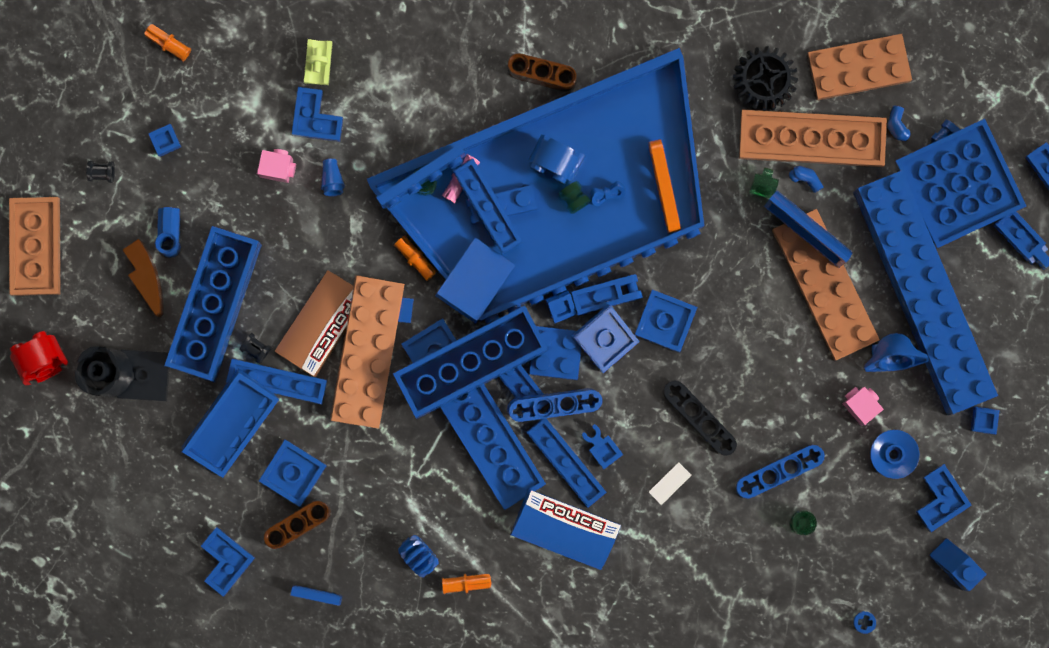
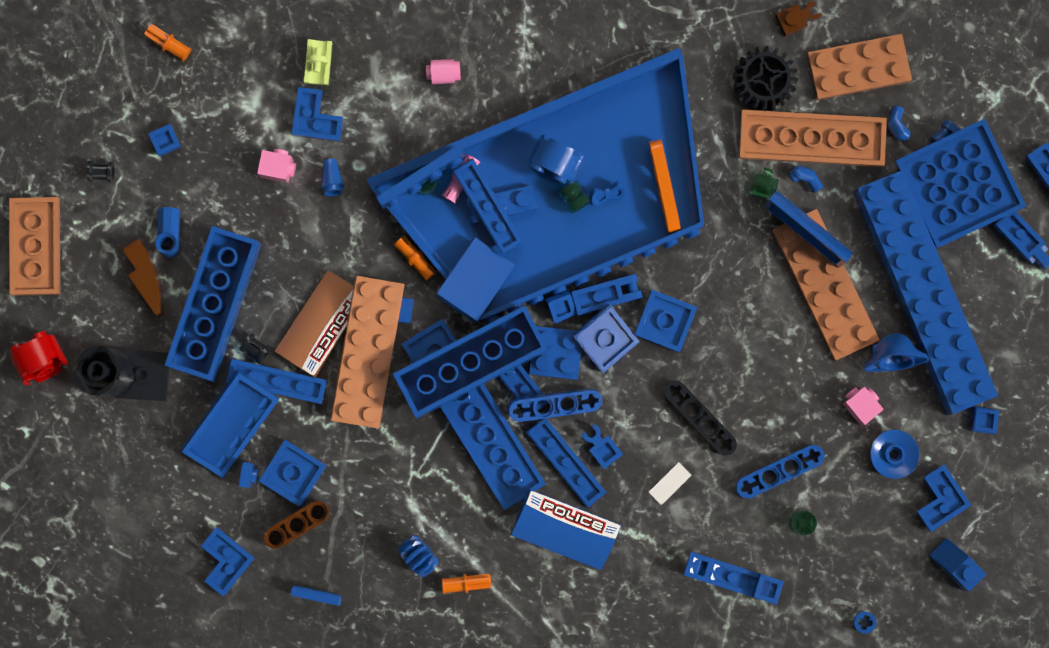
(248, 475): none -> blue plate
(443, 71): none -> bright pink brick
(533, 63): reddish brown beam -> none
(733, 578): none -> blue slope
(794, 19): none -> reddish brown plate

